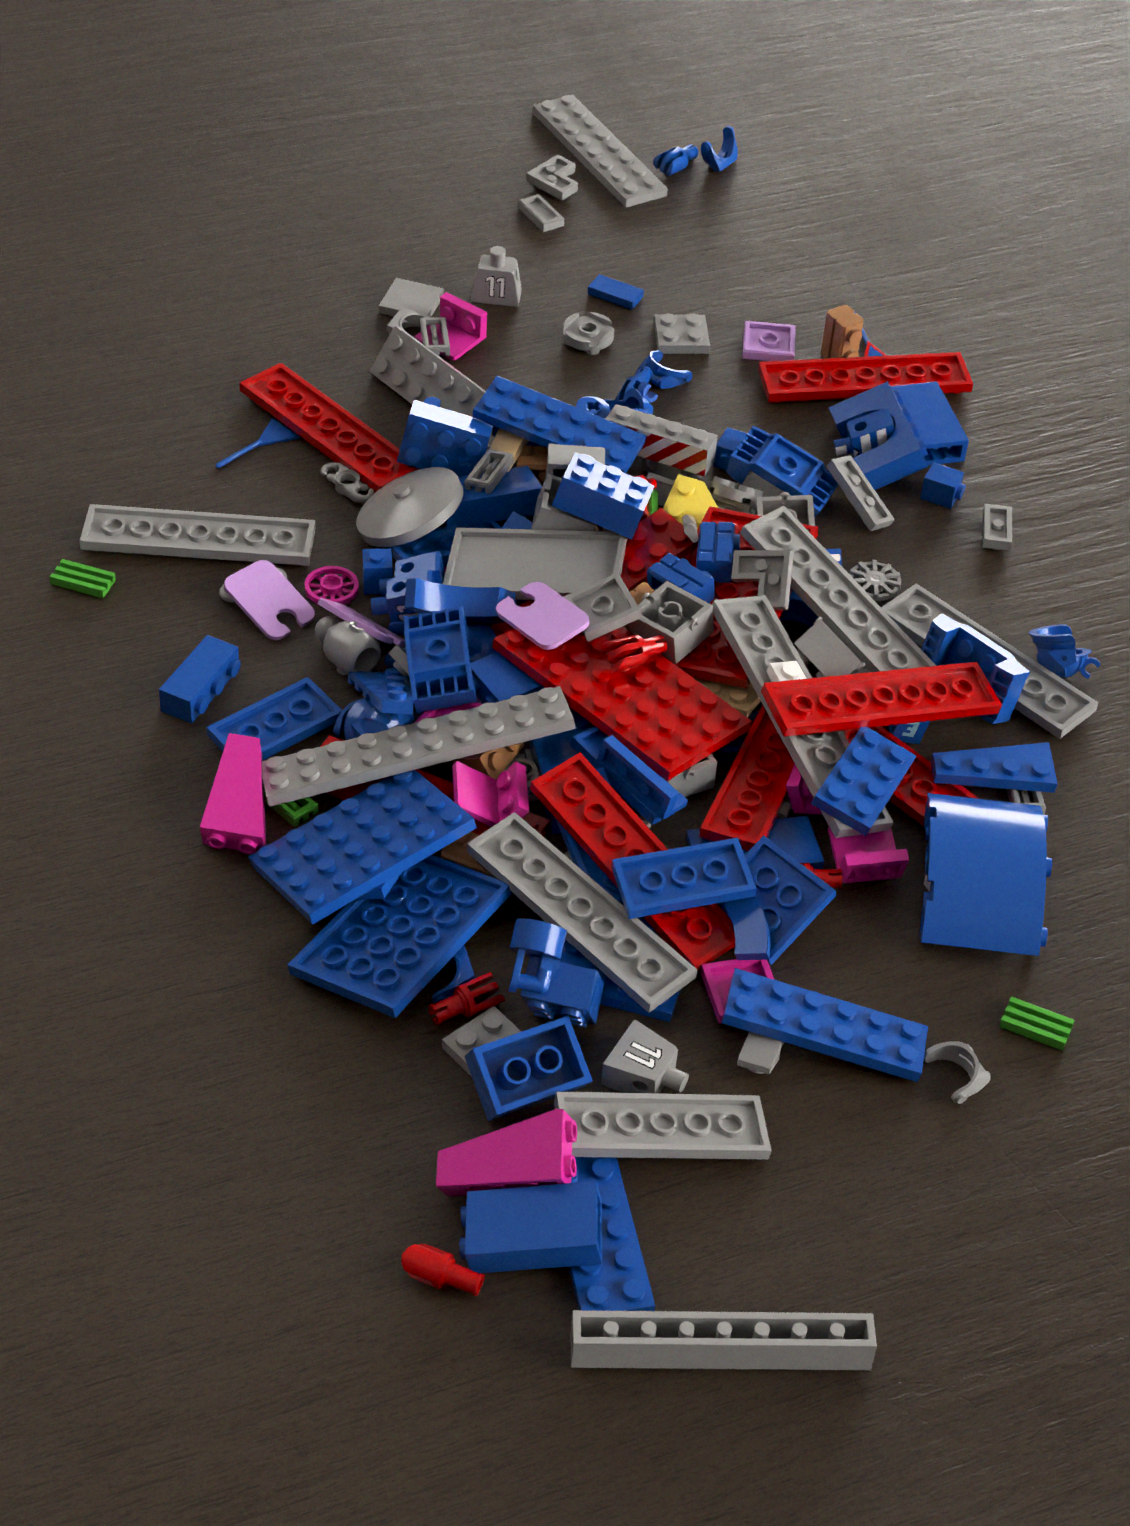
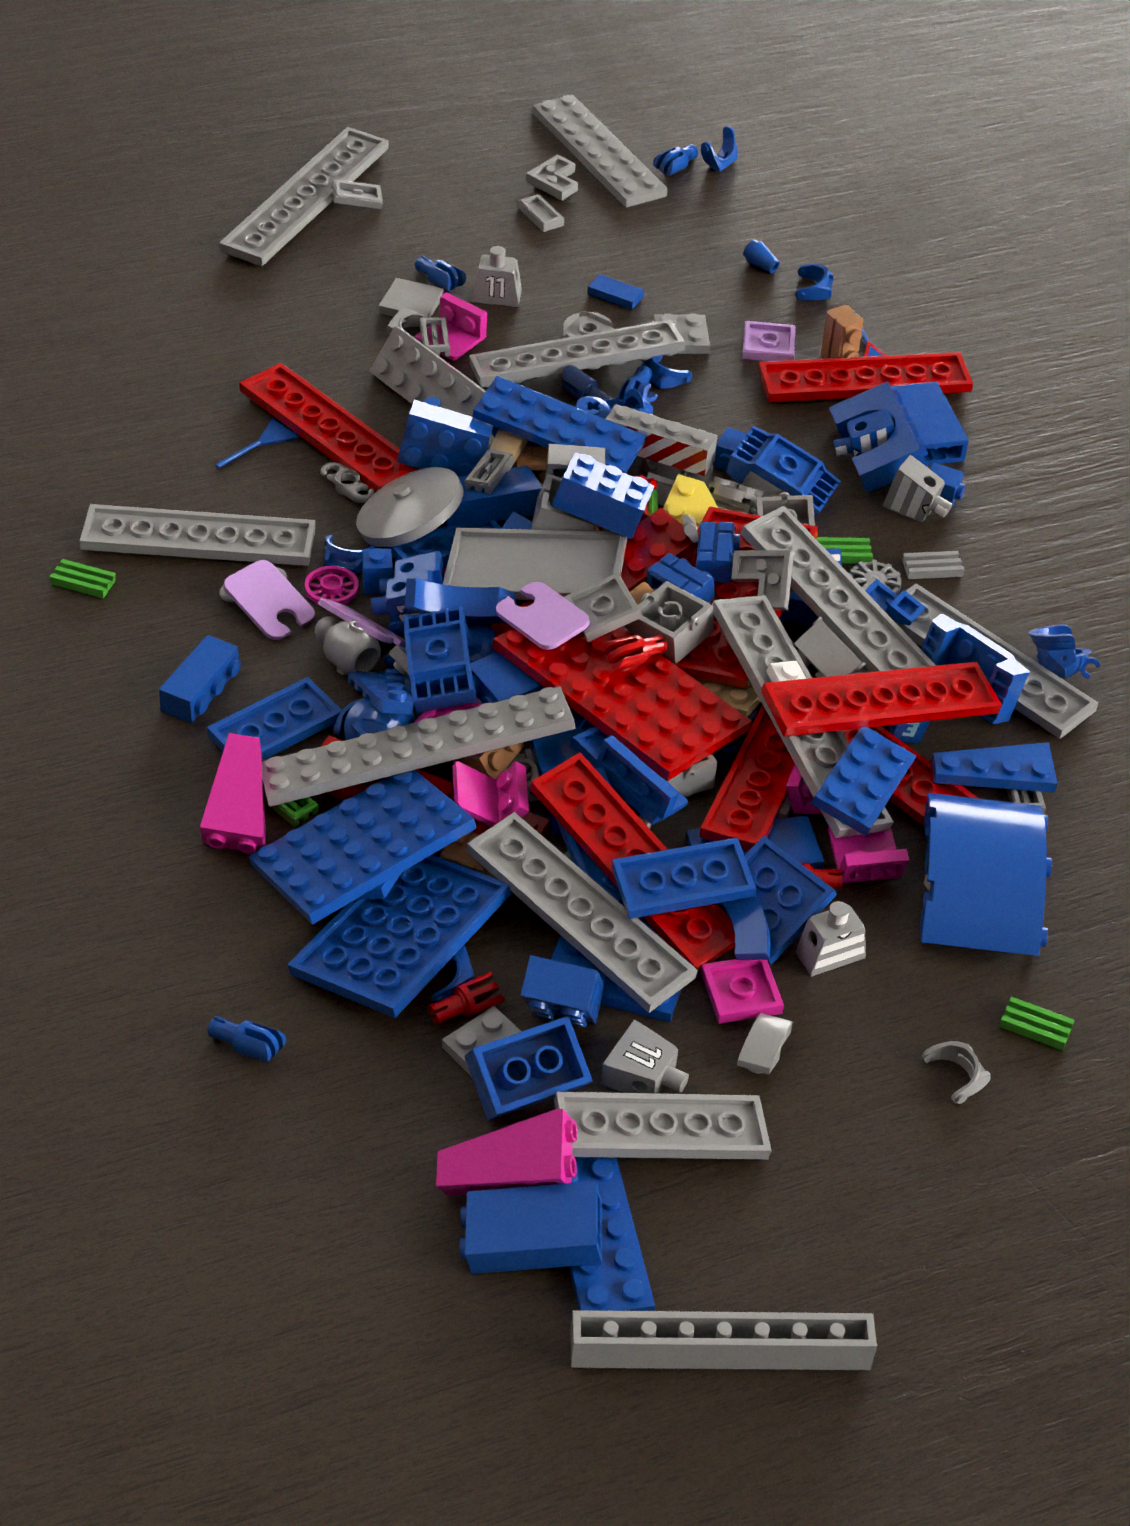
(248, 1038): none -> blue arm
(302, 197): none -> light grey plate
(335, 555): none -> blue helmet
(357, 194): none -> light grey tile
(439, 1269): red arm -> none
(441, 273): none -> blue arm
(538, 940): blue piece -> none
(580, 384): none -> dark blue arm
(582, 351): none -> light grey plate
(761, 256): none -> blue cone
(820, 290): none -> blue helmet
(825, 1025): blue plate -> none
(832, 939): none -> light grey torso
(852, 549): none -> bright green tile
(860, 493): light grey plate -> none
(900, 608): none -> blue slope
(916, 492): none -> light grey torso
(933, 565): none -> light grey tile
(997, 527): light grey plate -> none

